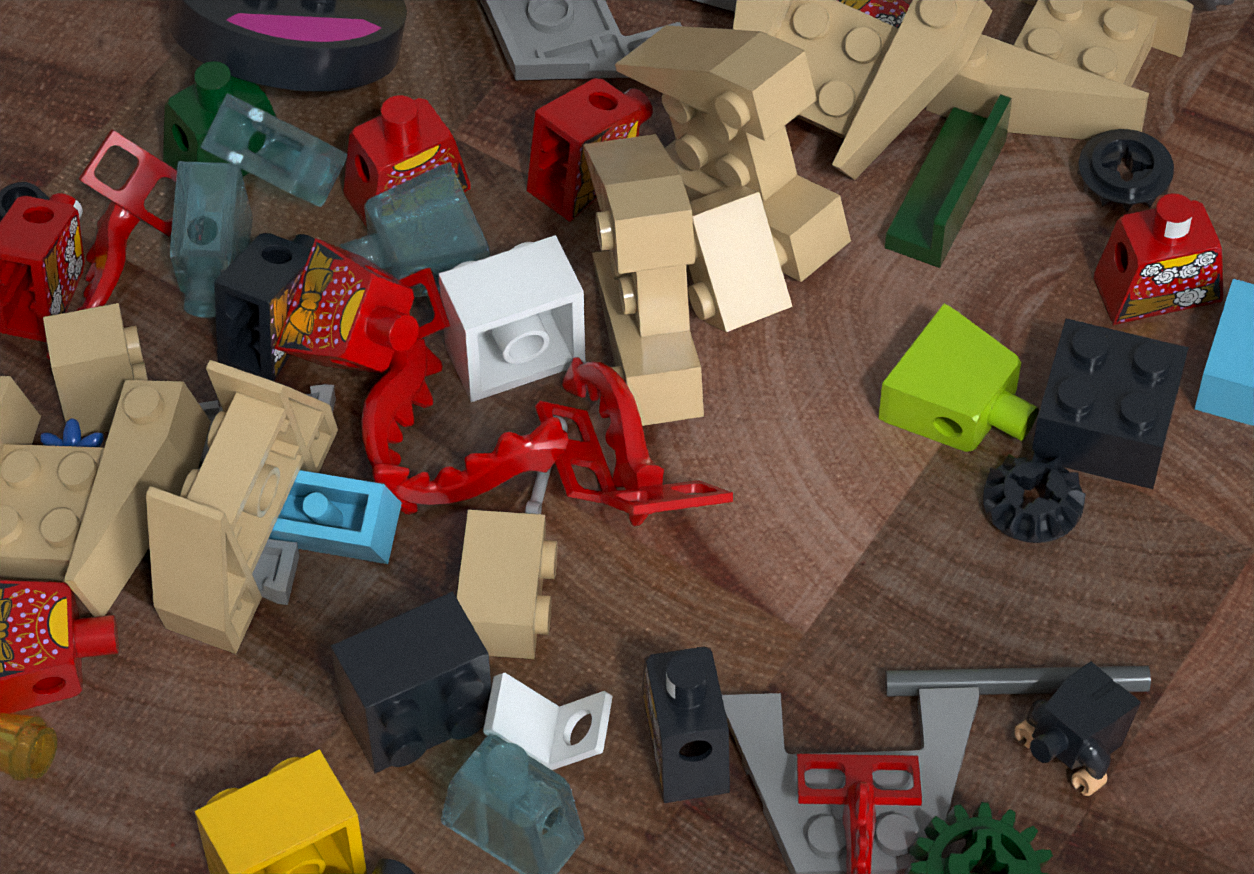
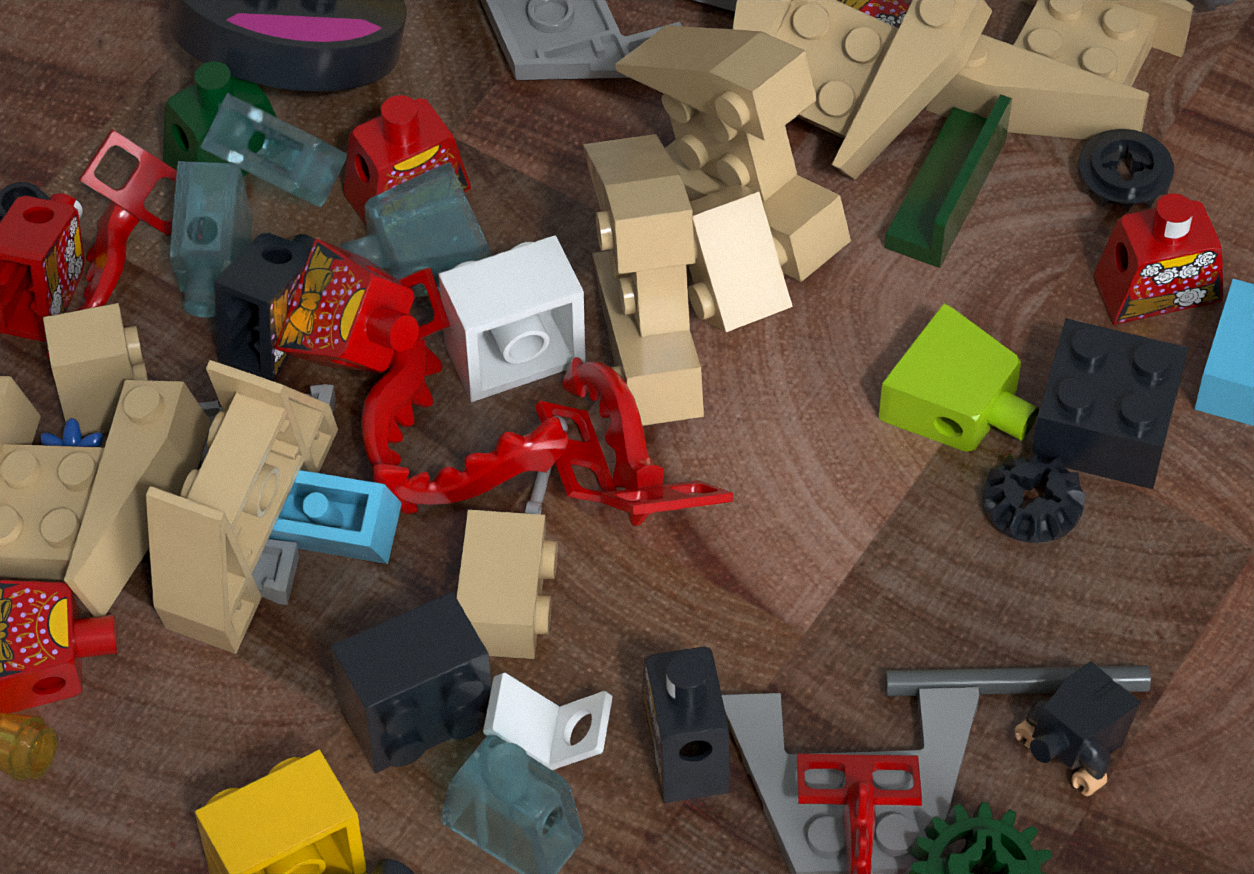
(582, 116): red torso -> none

